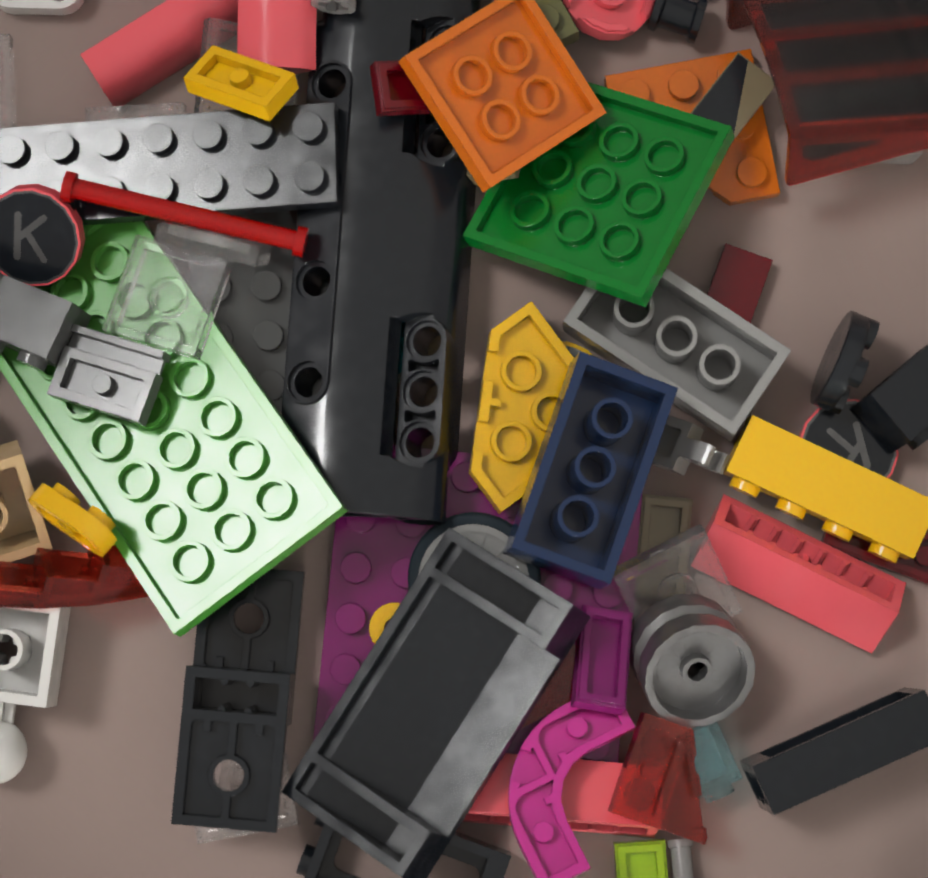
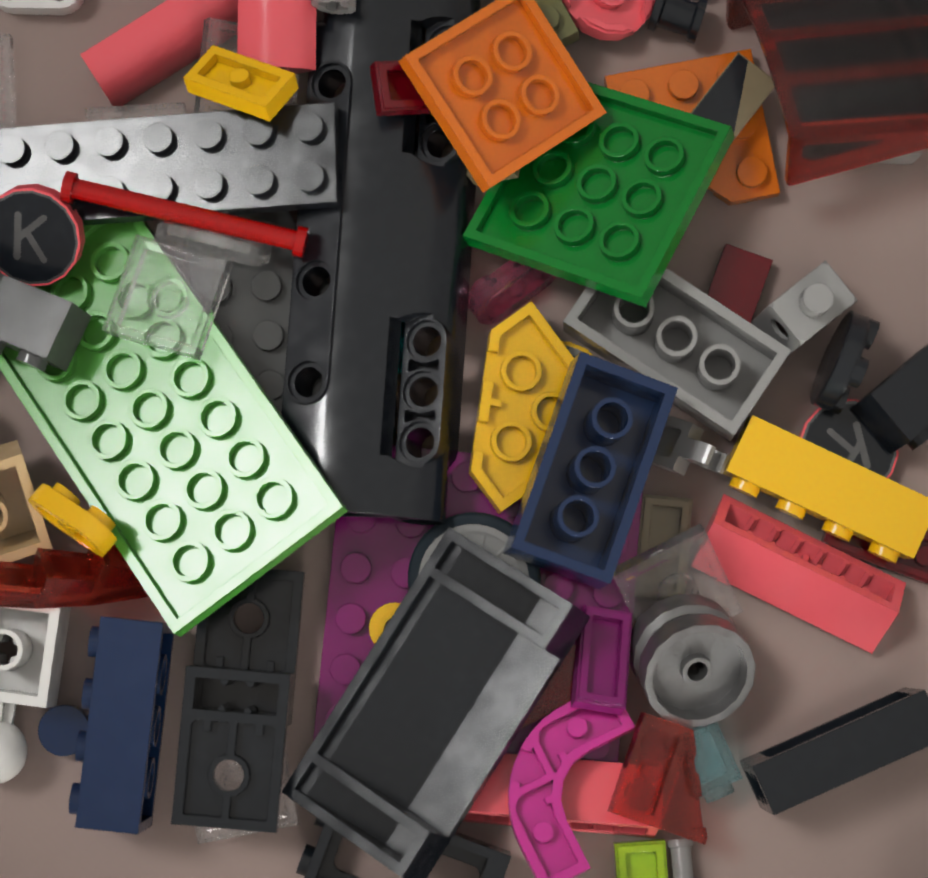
(60, 729): none -> dark blue tile
(109, 375): plate -> none
(123, 725): none -> dark blue brick
(505, 291): none -> clear pink plate
(806, 307): none -> light grey torso

